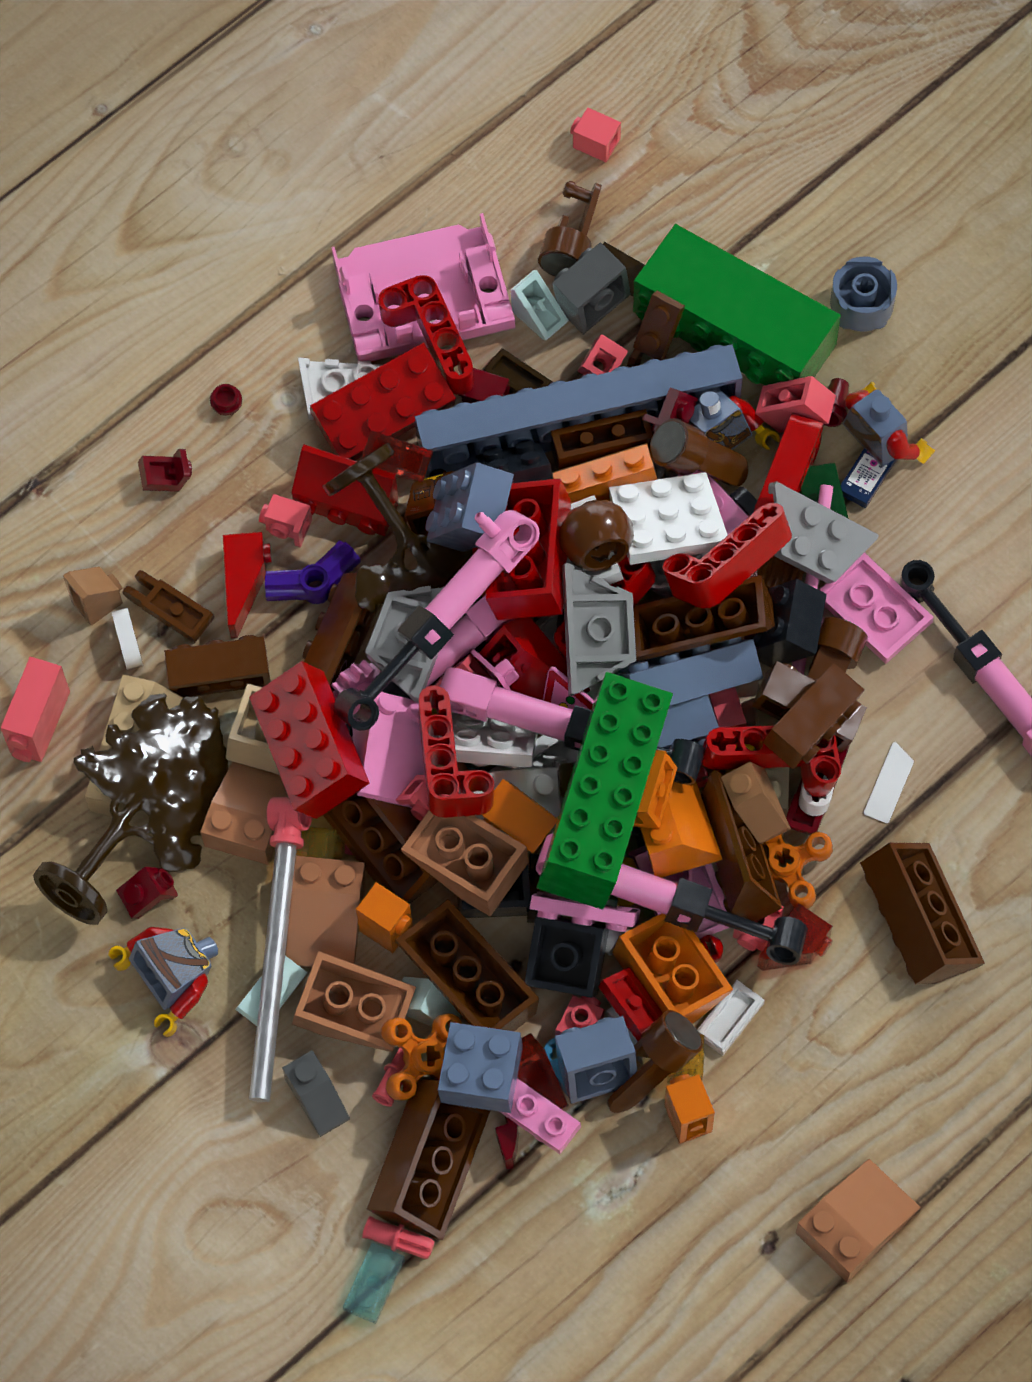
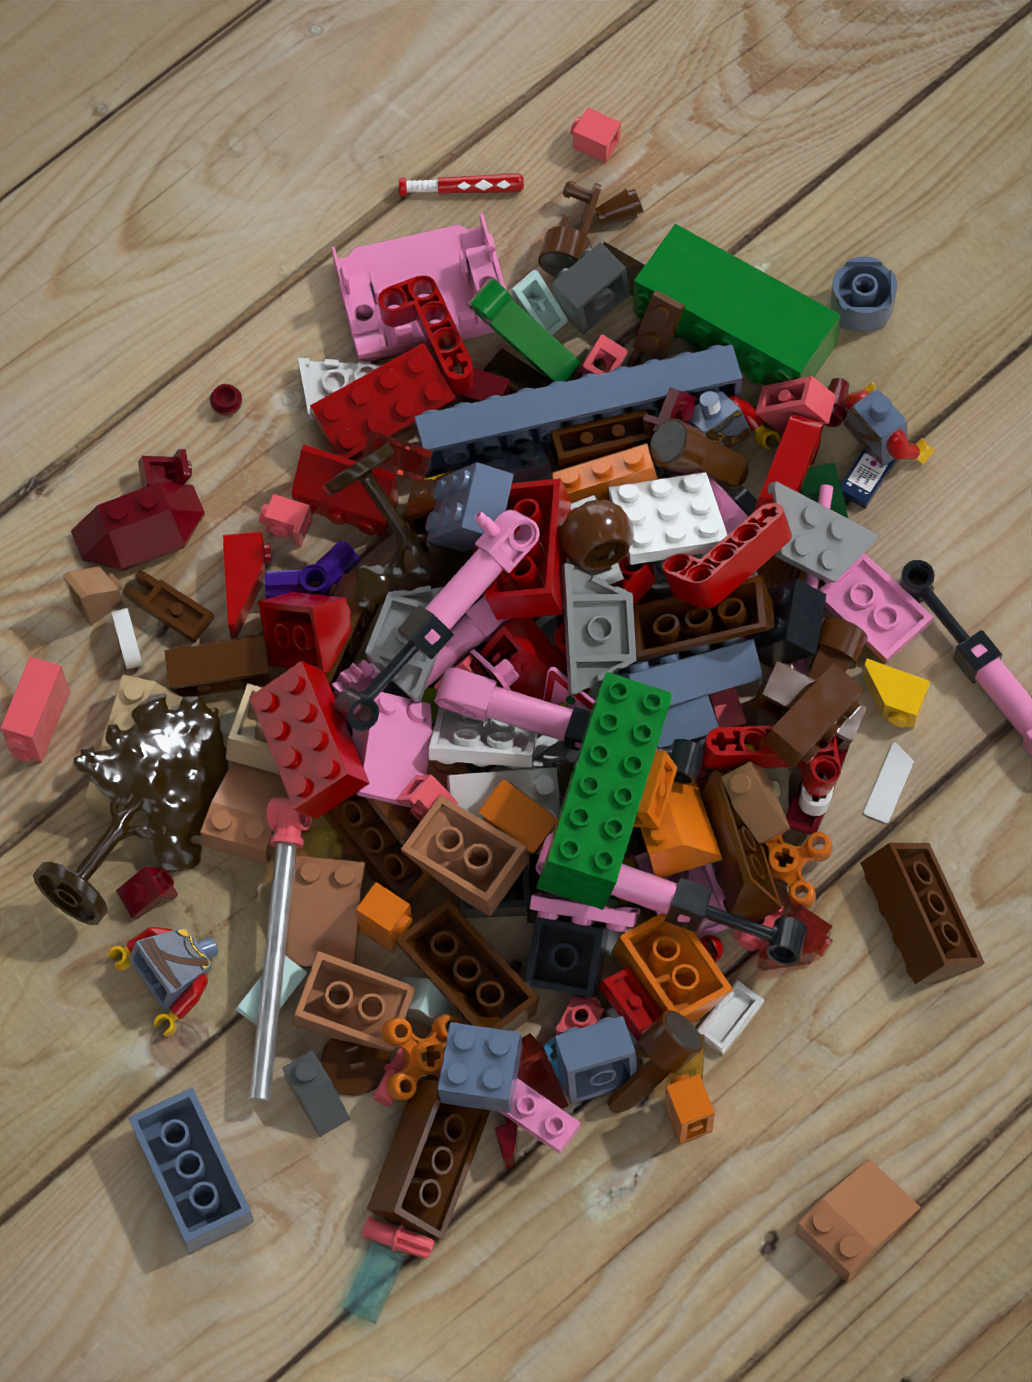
(139, 526): none -> dark red wedge
(191, 1169): none -> sand blue brick
(305, 629): none -> red slope
(354, 1067): none -> reddish brown piece
(442, 751): red beam -> none
(465, 184): none -> red piece
(522, 332): none -> green beam
(619, 208): none -> reddish brown cone
(895, 693): none -> yellow slope

